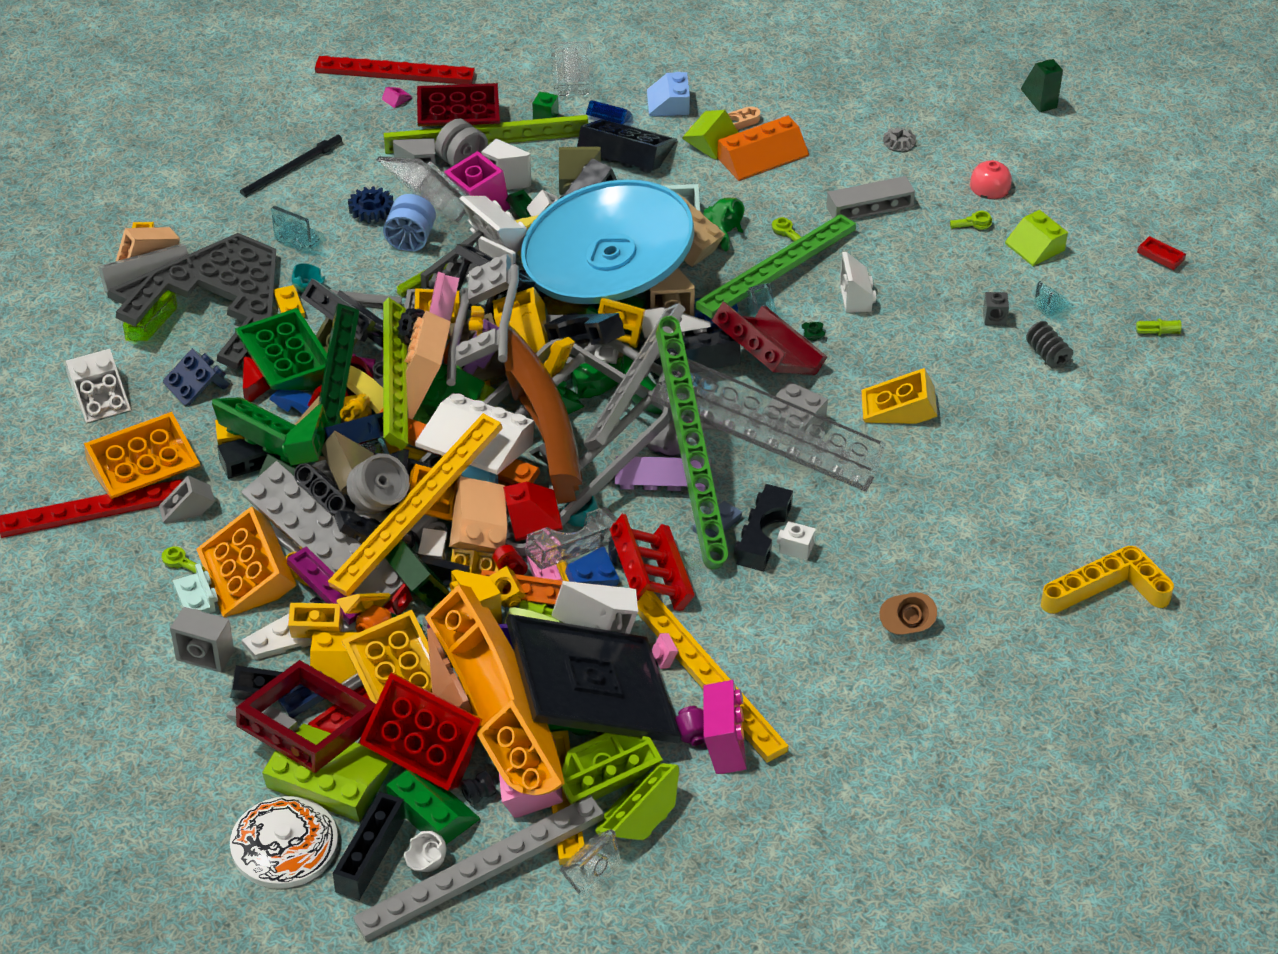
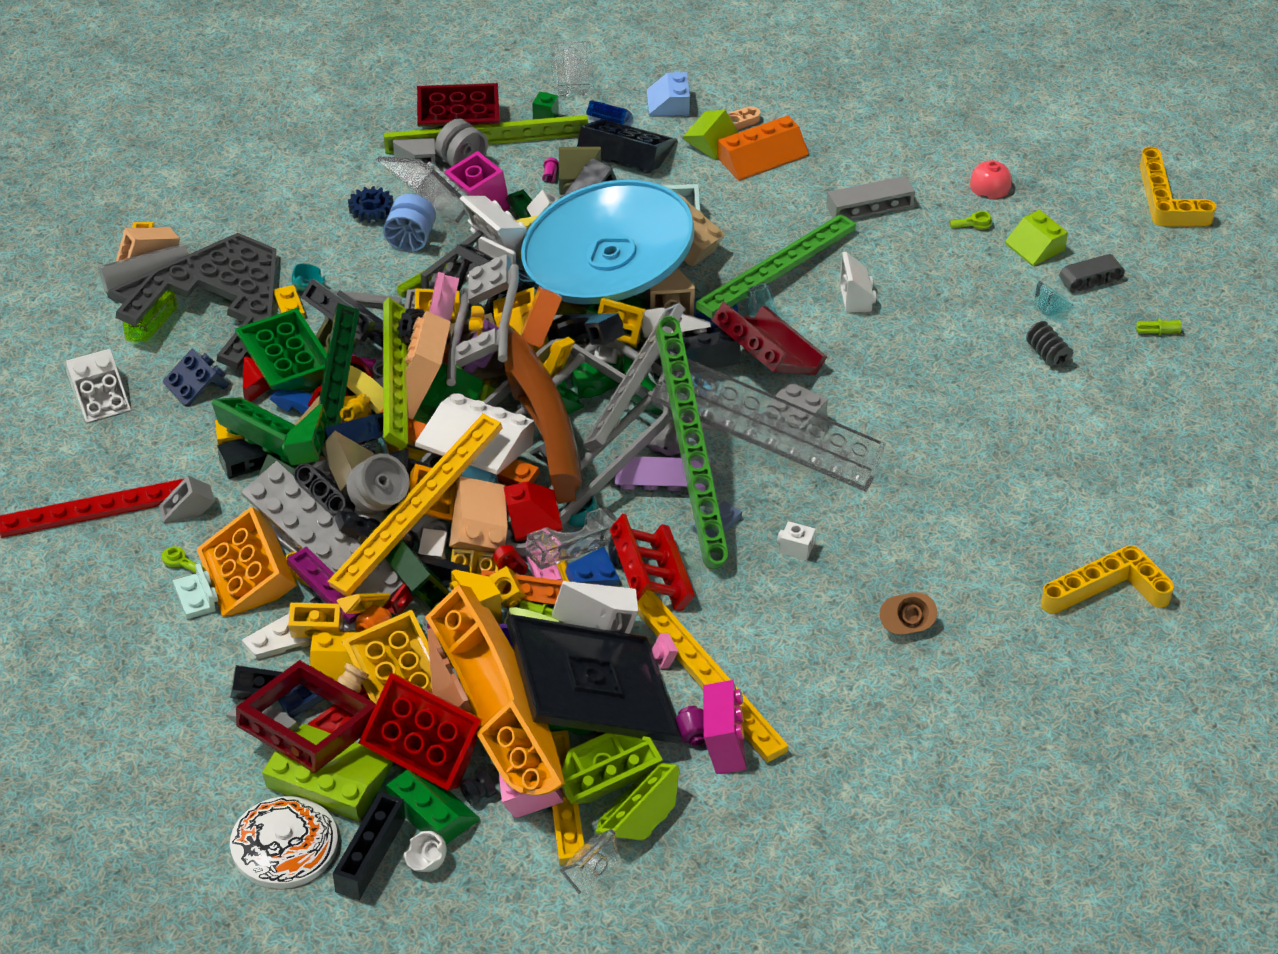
(140, 455): light orange slope -> none
(202, 639): light grey brick -> none
(294, 230): clear light blue bracket -> none
(322, 147): black bar -> none
(353, 677): none -> tan wheel
(394, 70): red plate -> none
(395, 96): dark pink slope -> none
(478, 868): light grey plate -> none
(513, 162): white slope -> none
(540, 317): none -> orange slope
(551, 166): none -> dark pink pin
(726, 215): green piece -> none
(771, 507): black arch -> none
(783, 227): lime plate -> none
(813, 330): dark green plate -> none
(900, 400): yellow slope -> none
(906, 141): light grey gear -> none
(996, 308): dark grey brick -> none
(1044, 85): dark green slope -> none
(1091, 272): none -> dark grey beam
(1161, 253): red plate -> none
(1164, 209): none -> yellow beam

